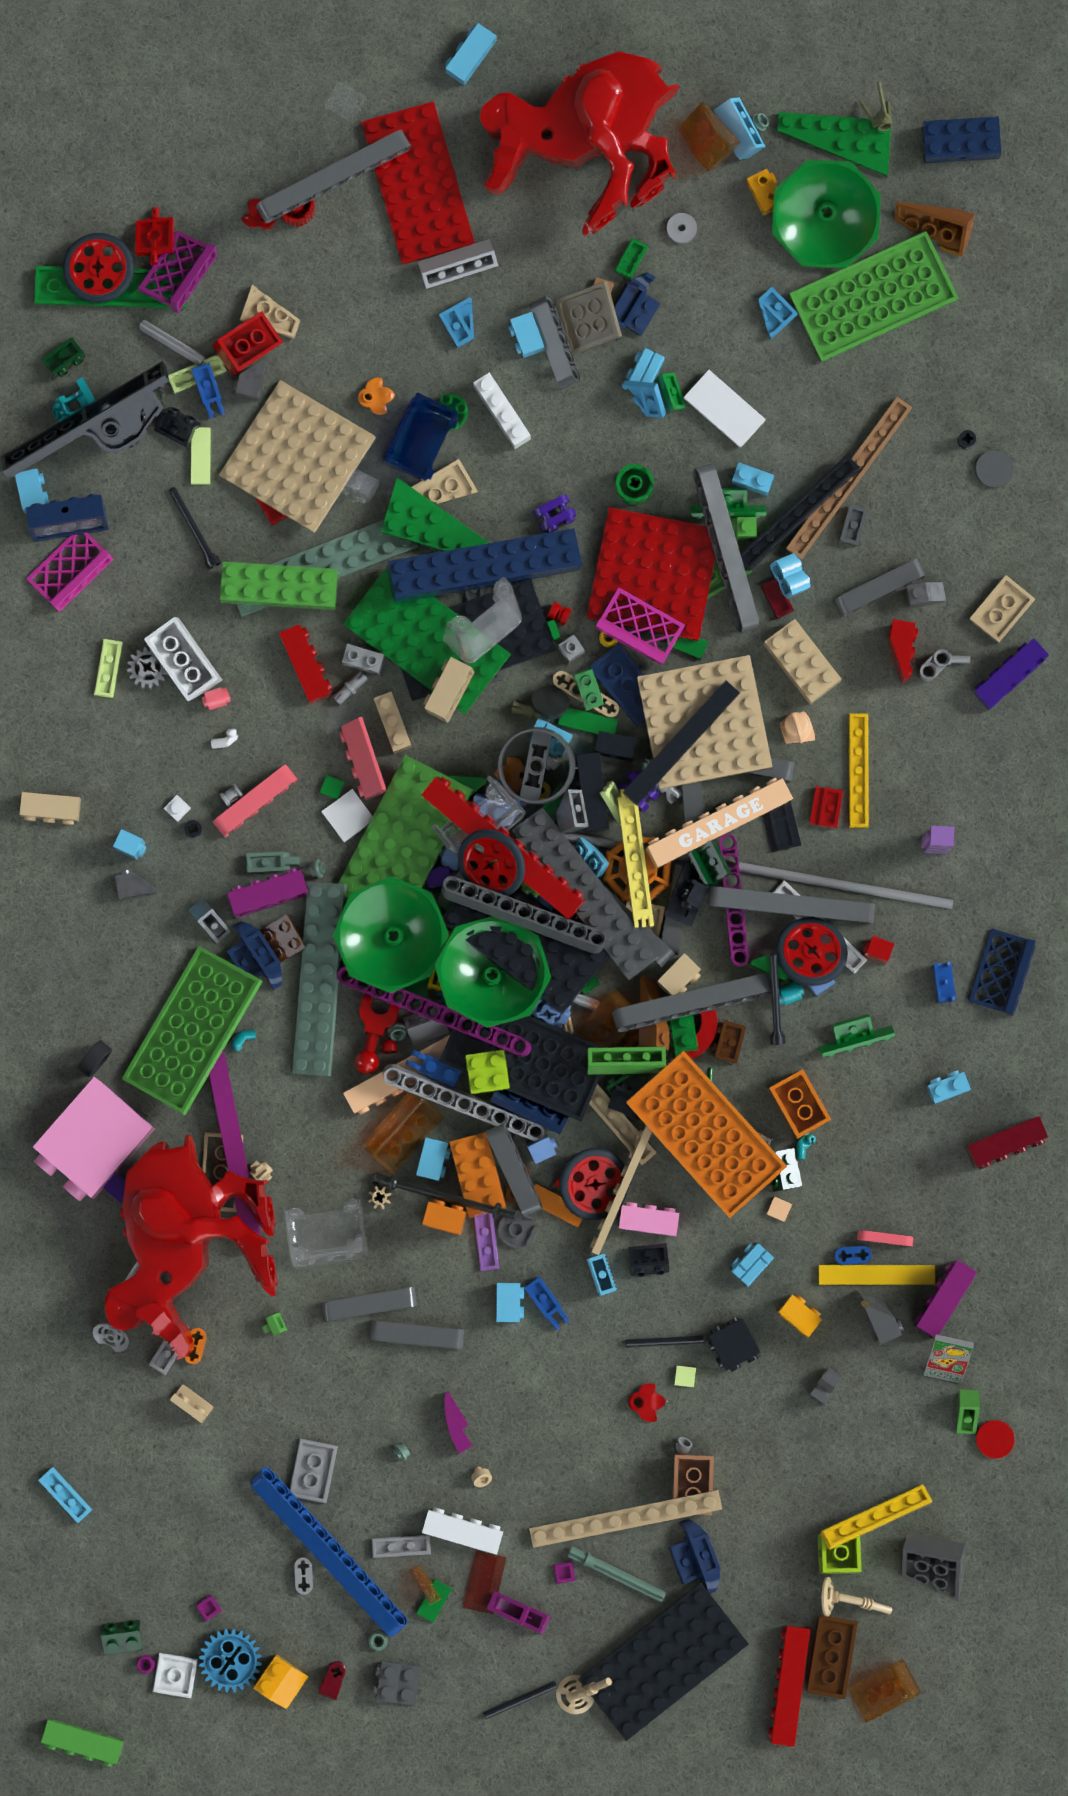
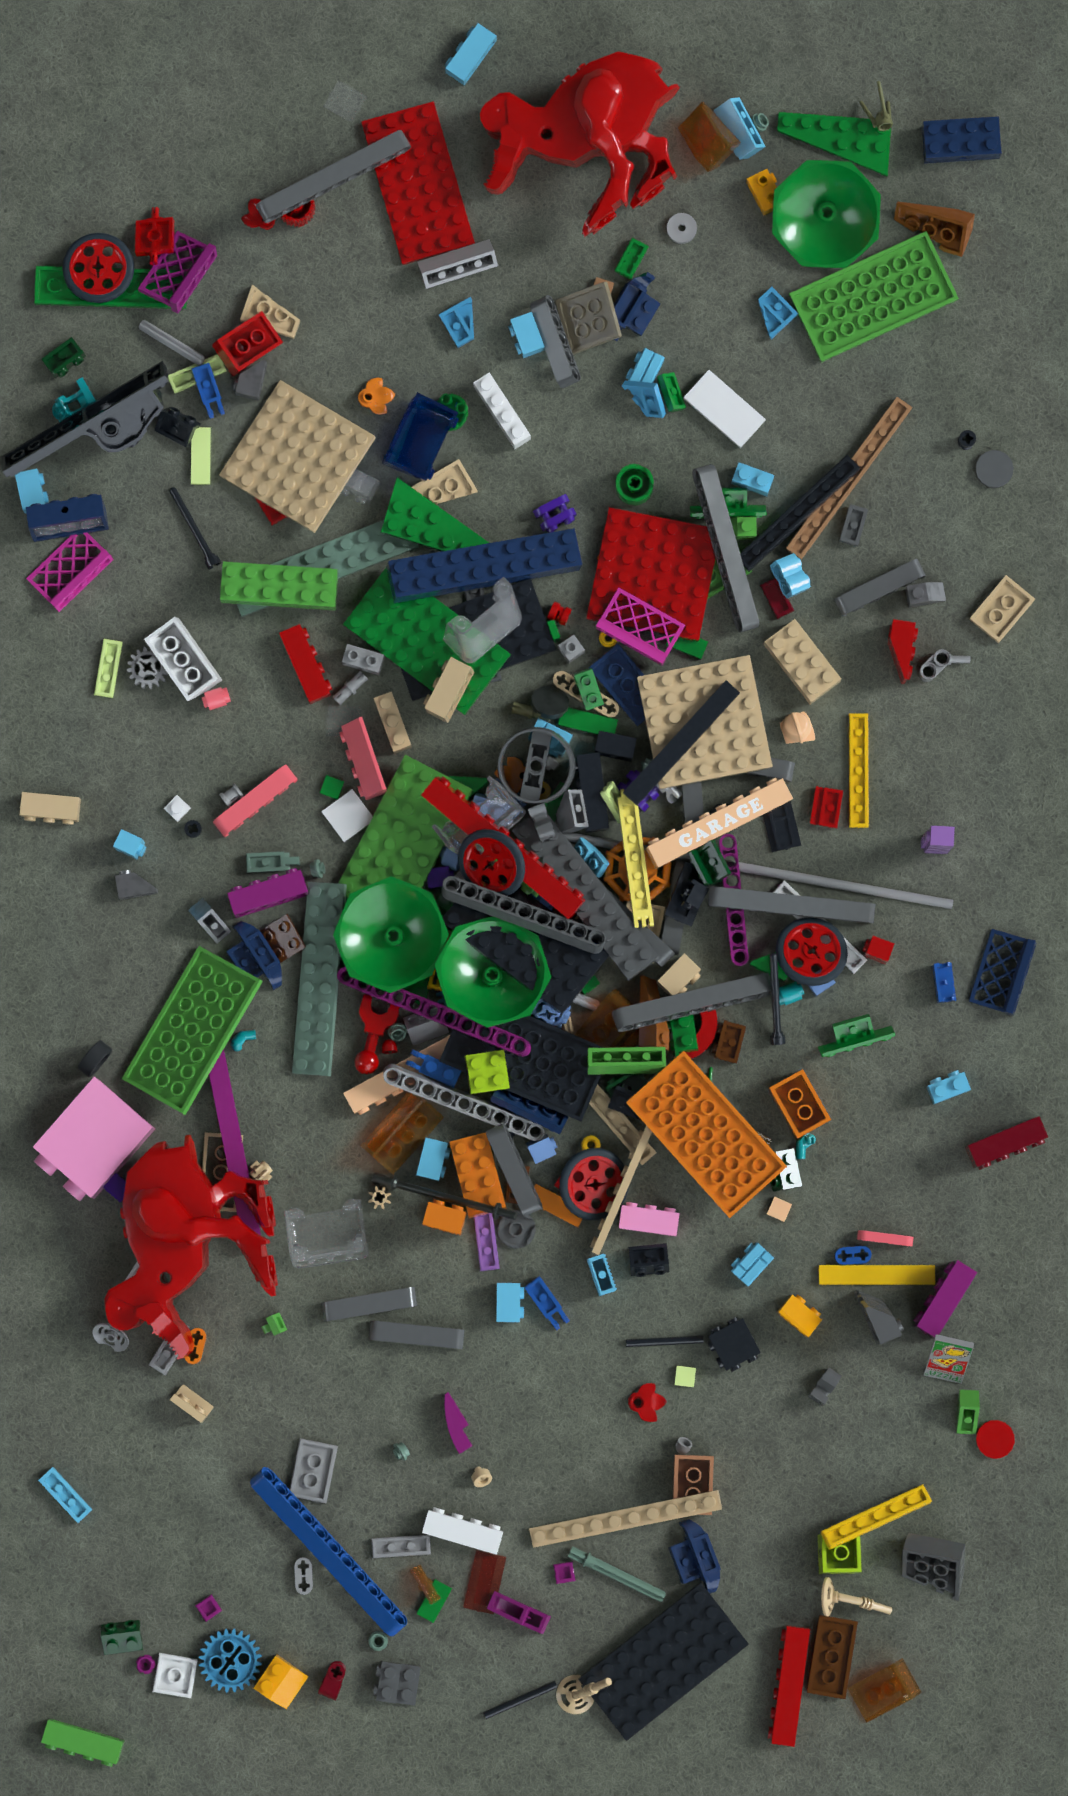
(226, 741): white arm -> none
(541, 822): none -> dark grey leg
(590, 1138): none -> yellow plate
(1011, 674): dark purple wedge -> none

